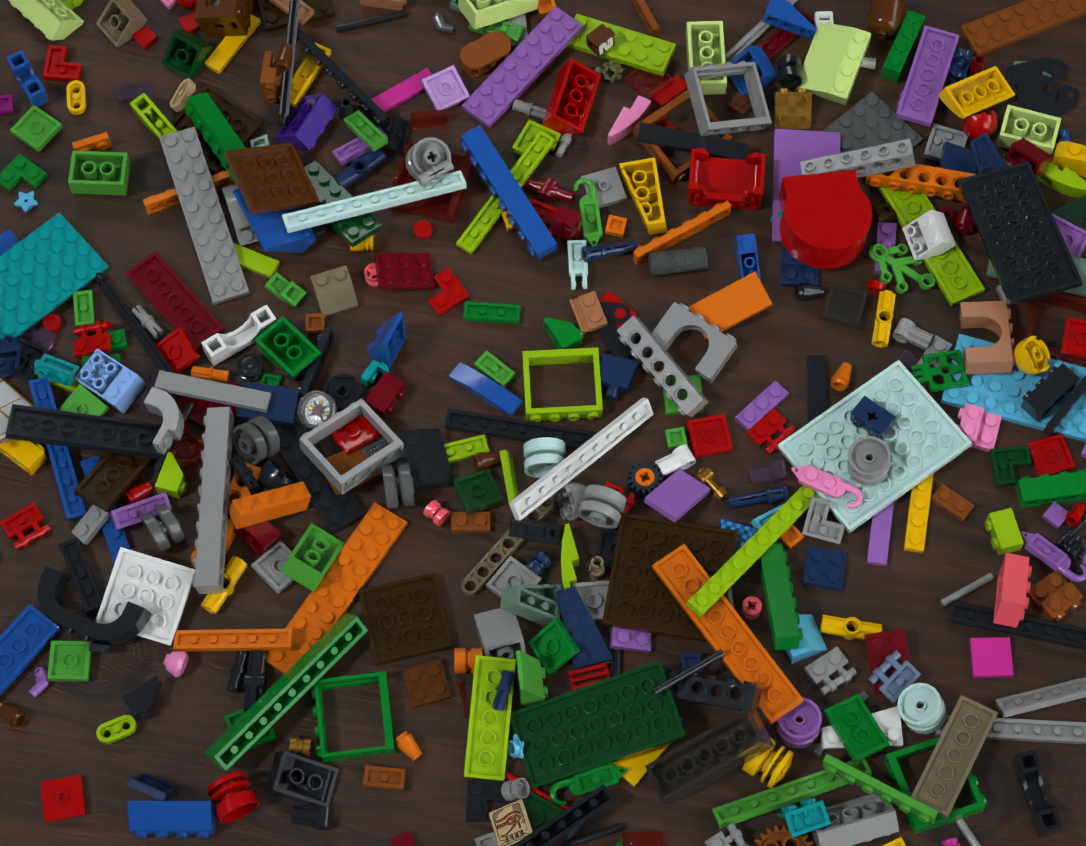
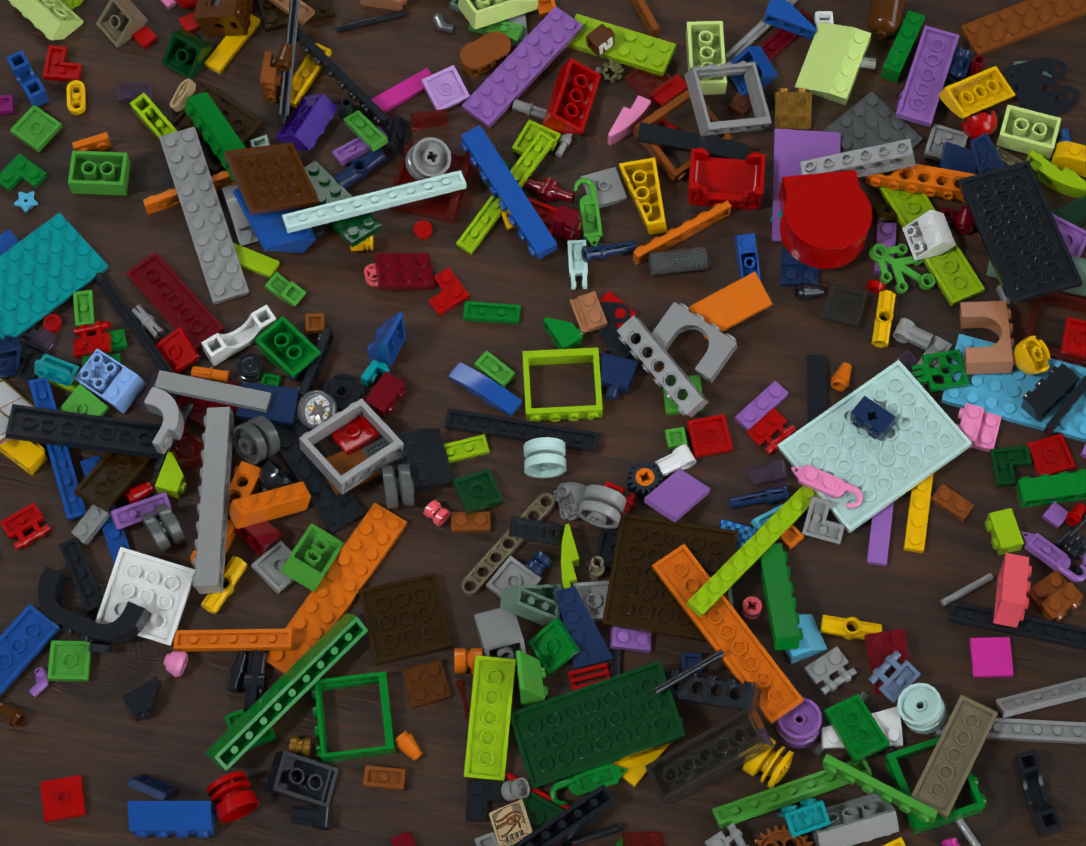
(116, 728): lime plate -> none
(245, 473): black pin -> none
(334, 291): dark tan slope -> none
(426, 177): light grey pin -> none
(485, 460): reddish brown cone -> none
(503, 690): dark blue axle -> none
(509, 475): lime tile -> none
(515, 747): medium azure plate -> none
(580, 459): white plate -> none
(616, 226): orange plate -> none
(705, 476): pearl gold bar -> none
(790, 71): black wheel -> none
(824, 568): dark blue plate -> none
(869, 460): light grey wheel -> none
(1026, 151): dark red brick -> none

